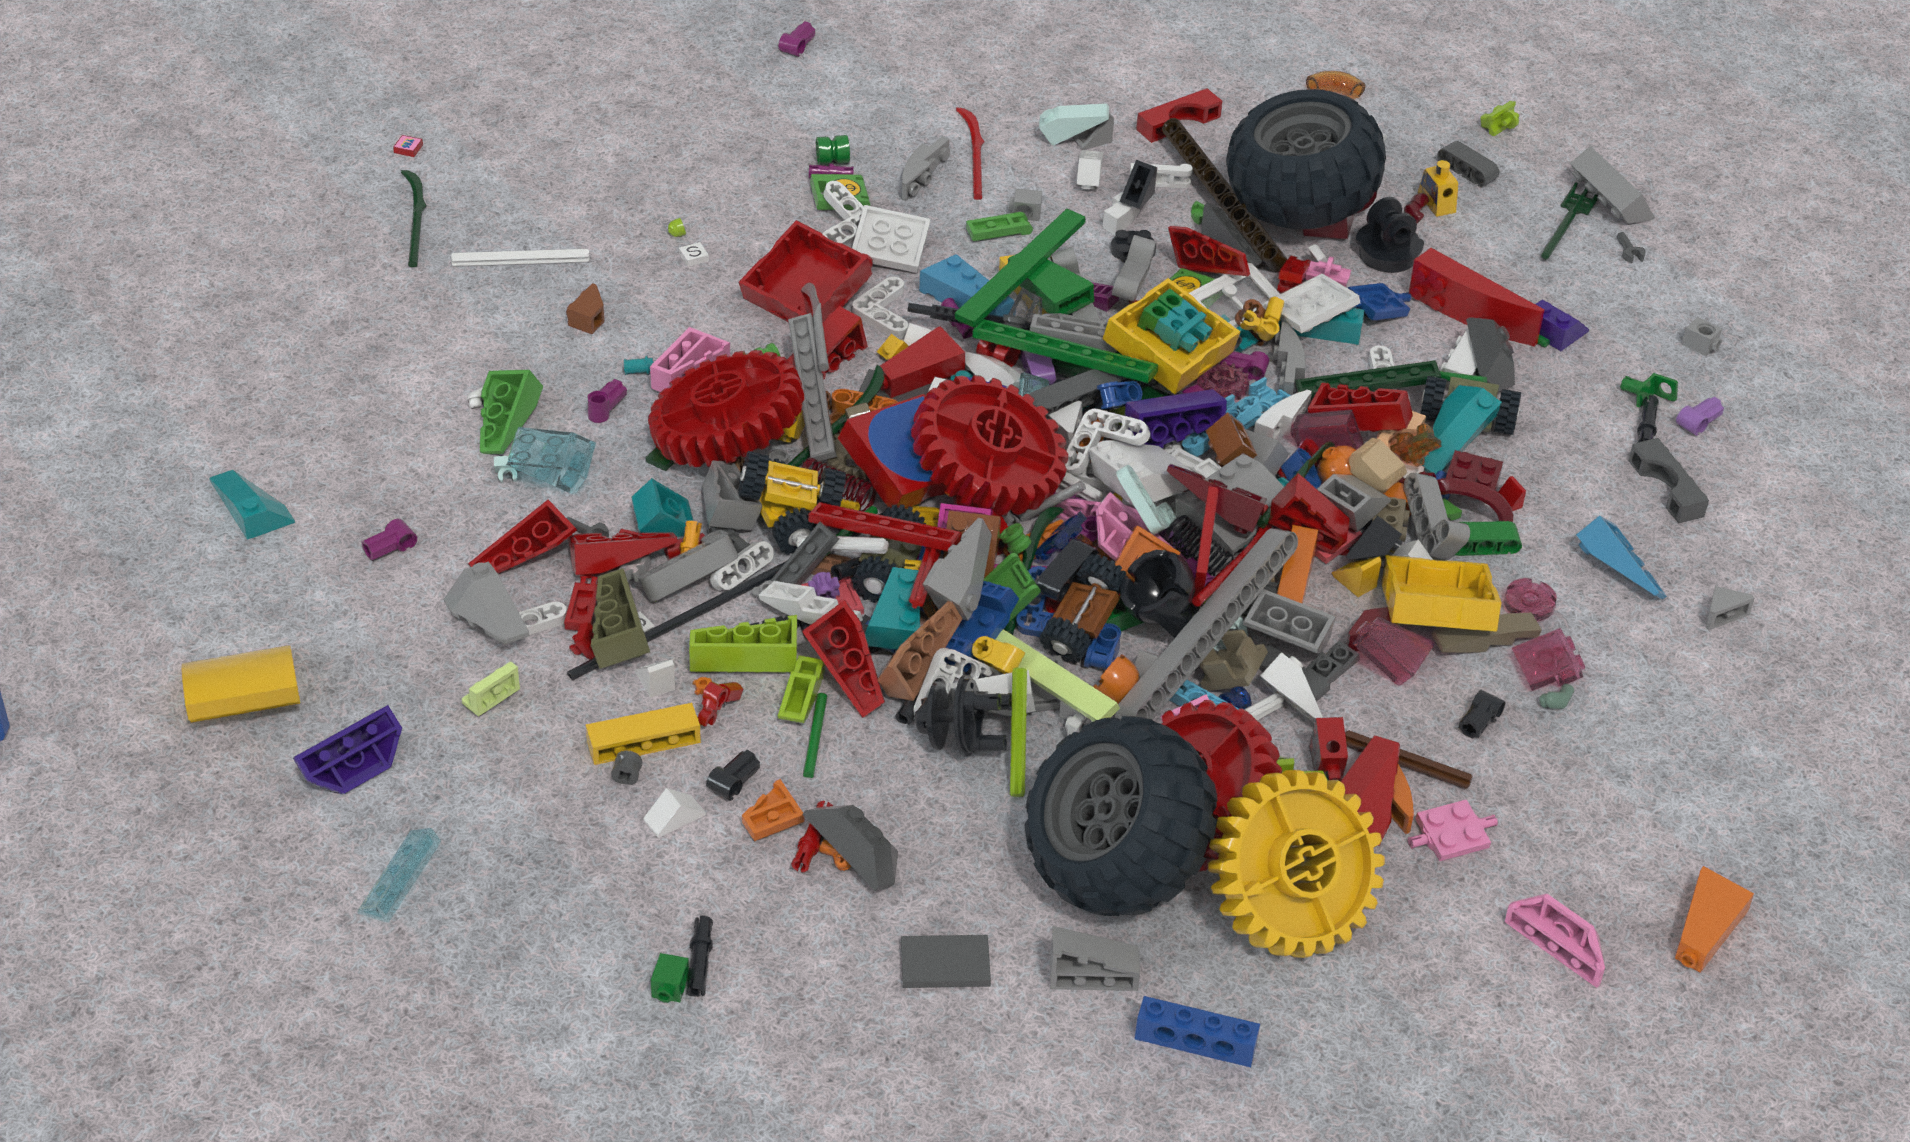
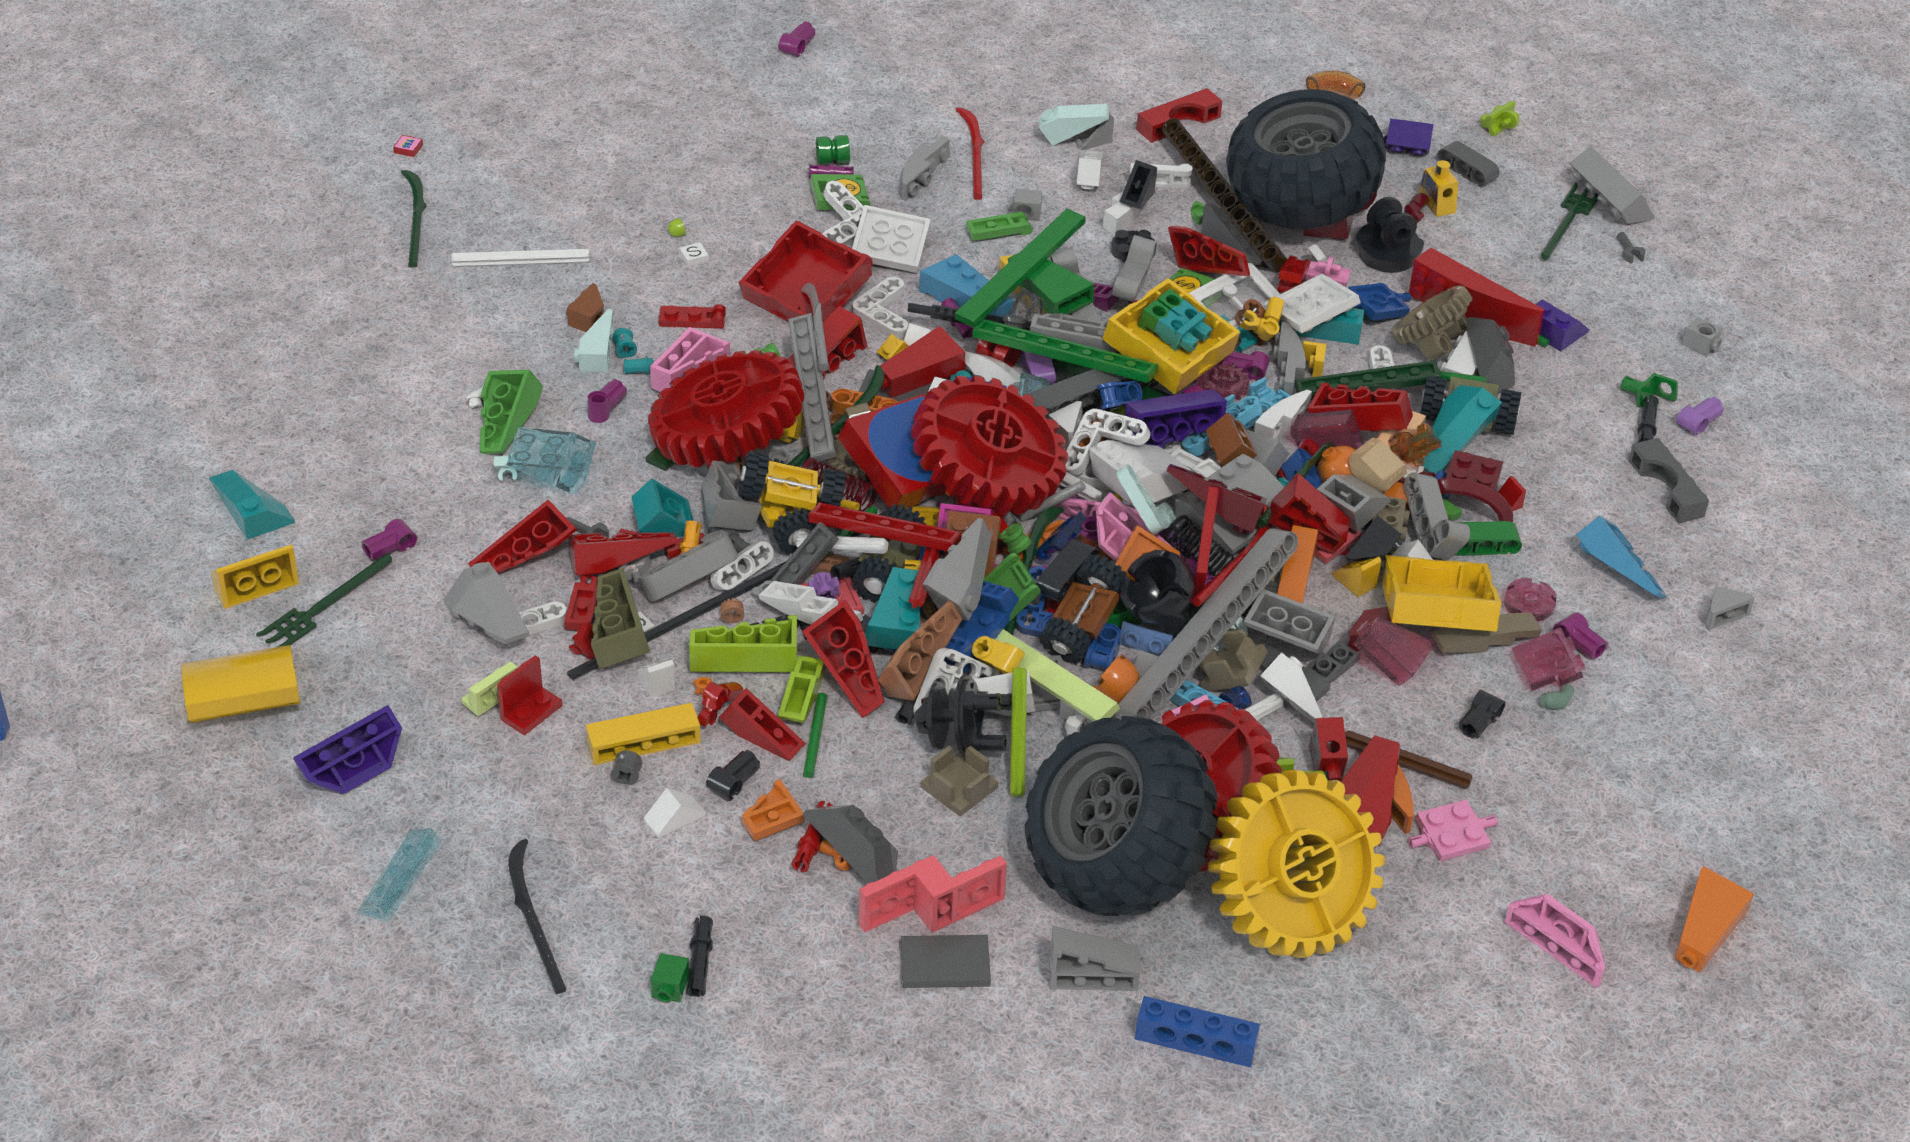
(255, 576): none -> yellow slope
(306, 616): none -> dark green piece
(524, 699): none -> red bracket
(524, 902): none -> black piece
(595, 345): none -> light aqua slope
(628, 337): none -> teal bush
(692, 316): none -> red plate
(729, 605): none -> nougat bush
(760, 726): none -> red slope
(932, 893): none -> coral bracket
(959, 780): none -> dark tan panel
(1144, 638): none -> medium blue hinge
(1315, 356): none -> yellow bracket
(1409, 136): none -> dark purple slope
(1435, 323): none -> dark tan piece
(1582, 635): none -> magenta piece

